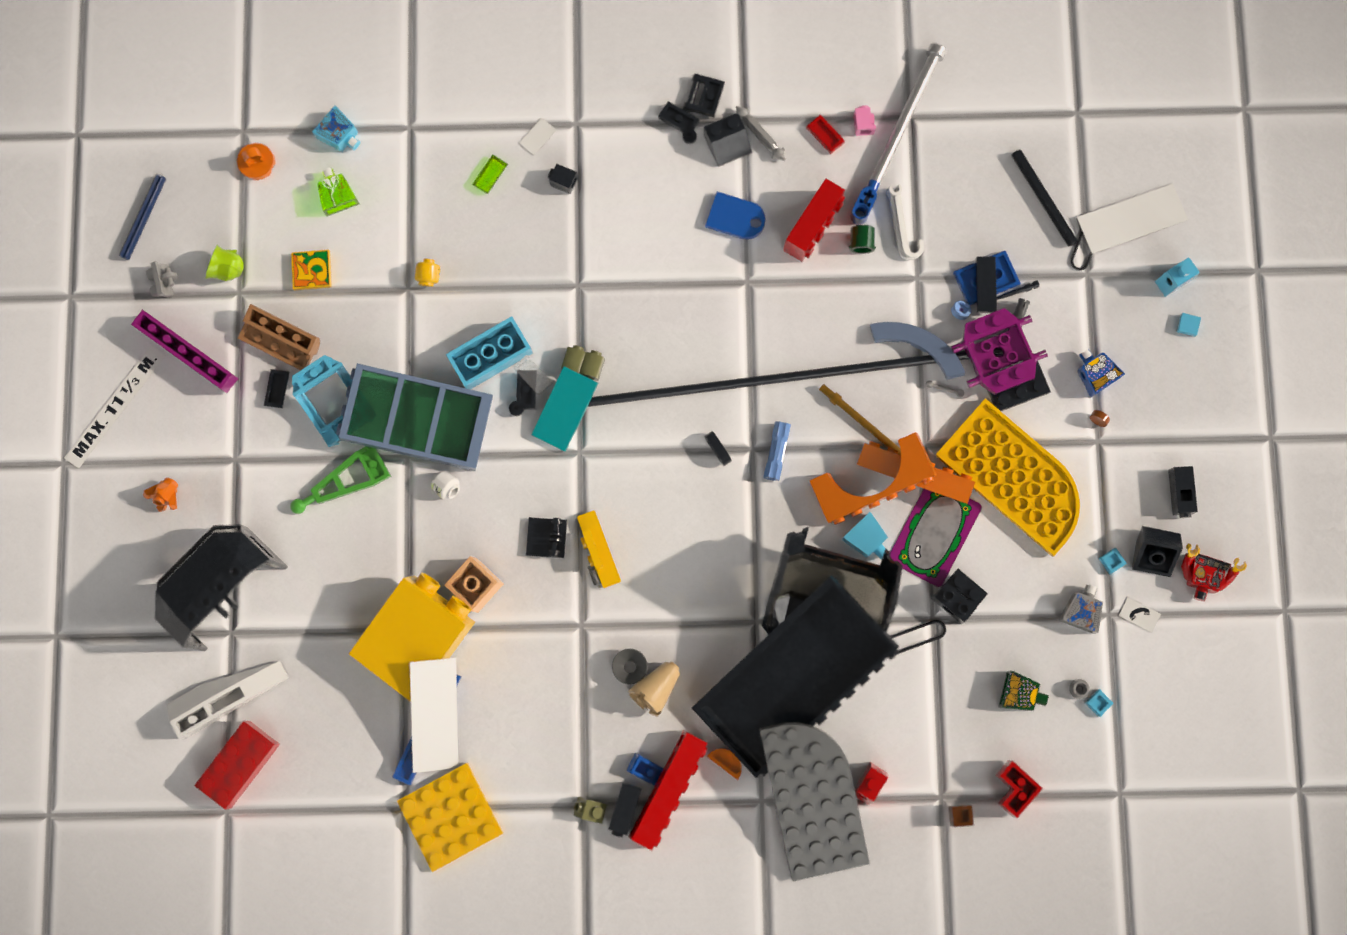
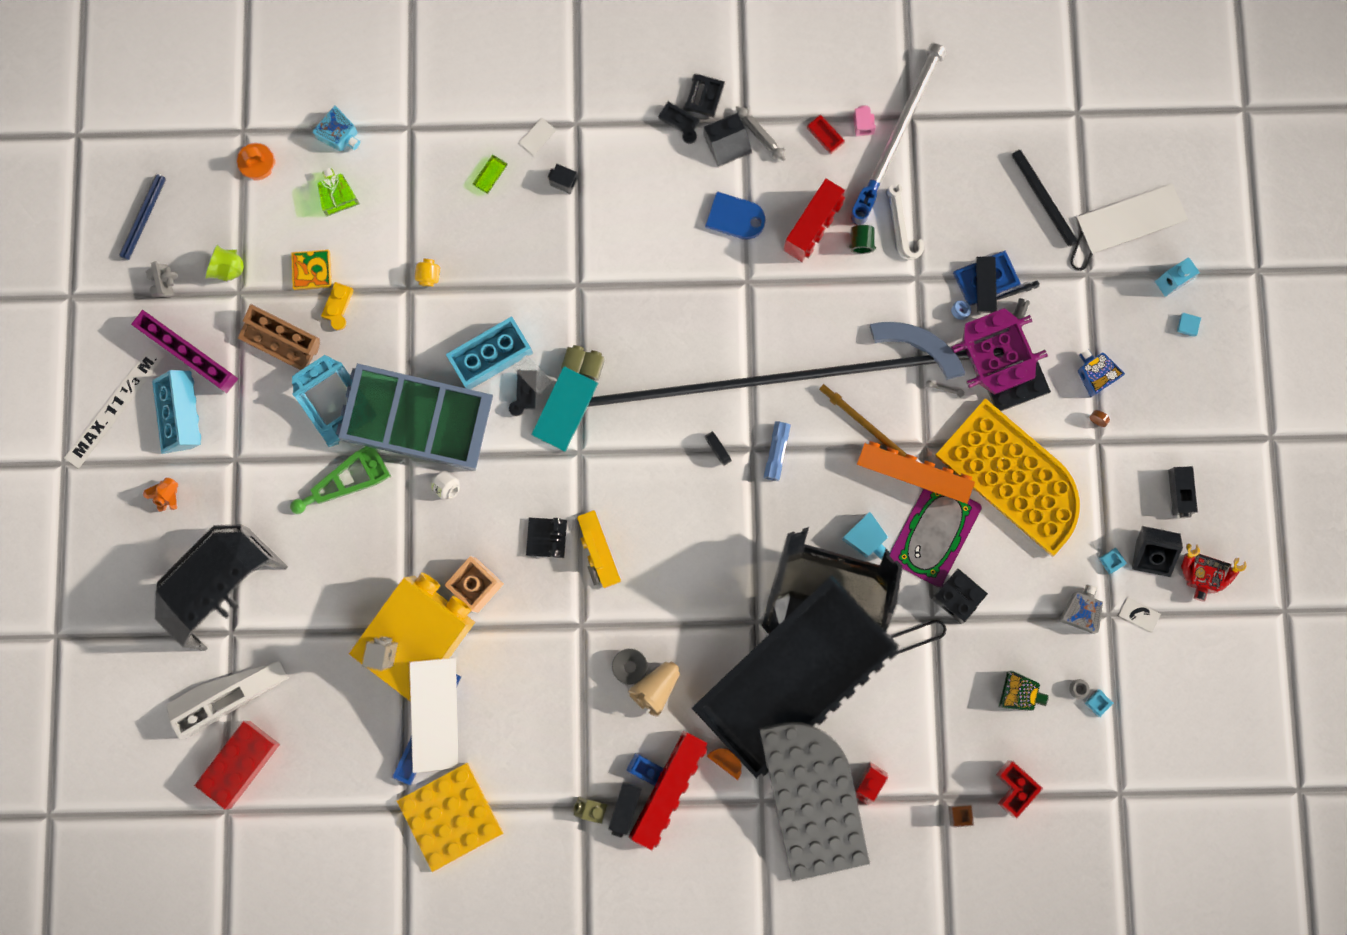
(176, 411): none -> medium azure slope
(276, 388): black tile -> none
(336, 305): none -> yellow hinge
(380, 653): none -> light grey brick
(913, 470): orange arch -> none

